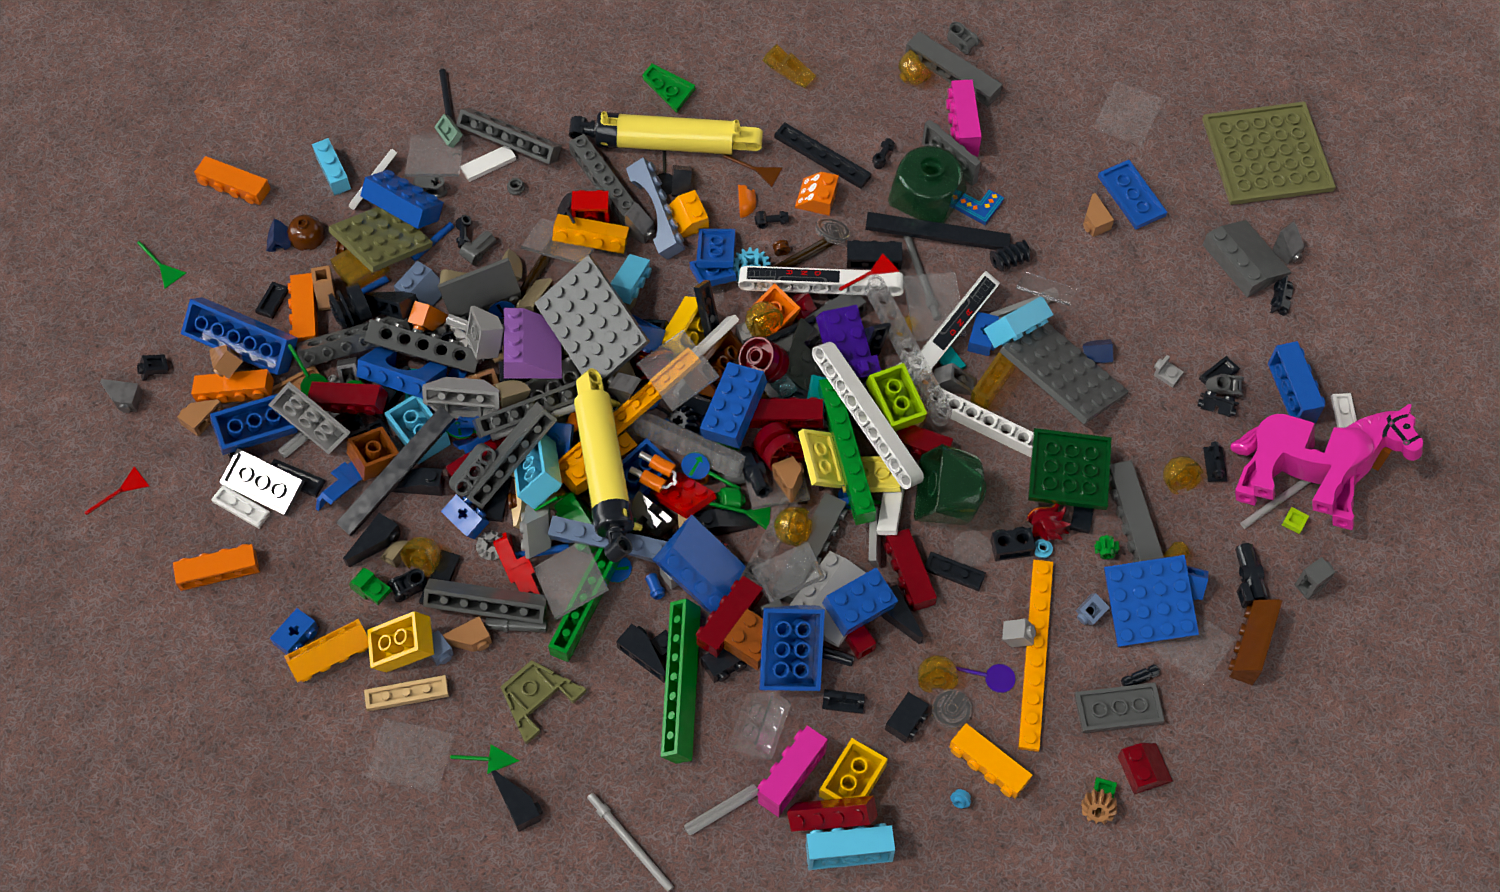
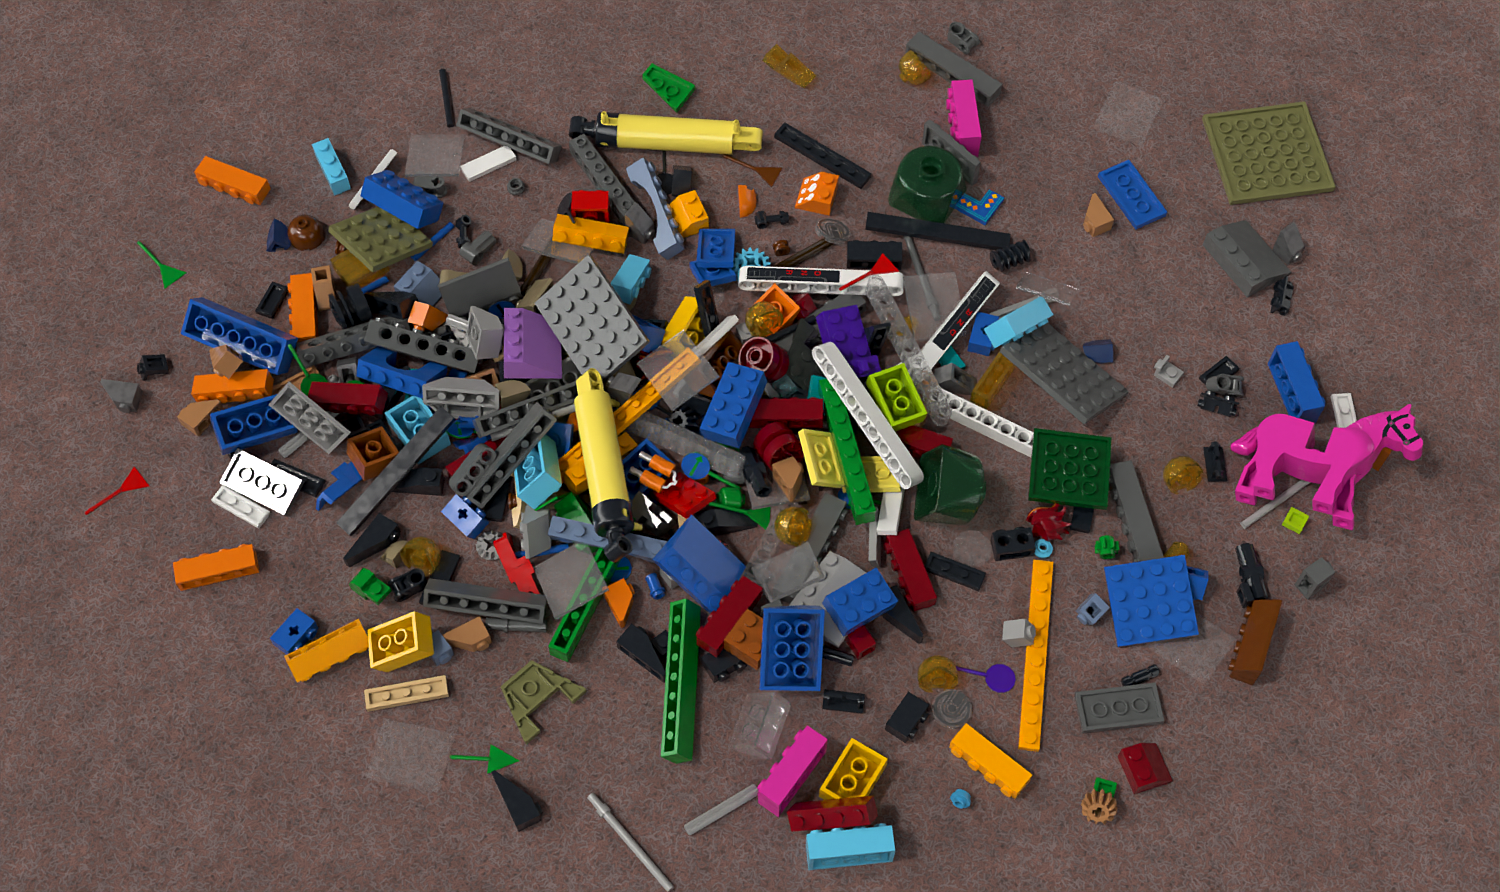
(448, 131): sand green plate -> none
(620, 600): none -> orange slope
(879, 158): black bar -> none

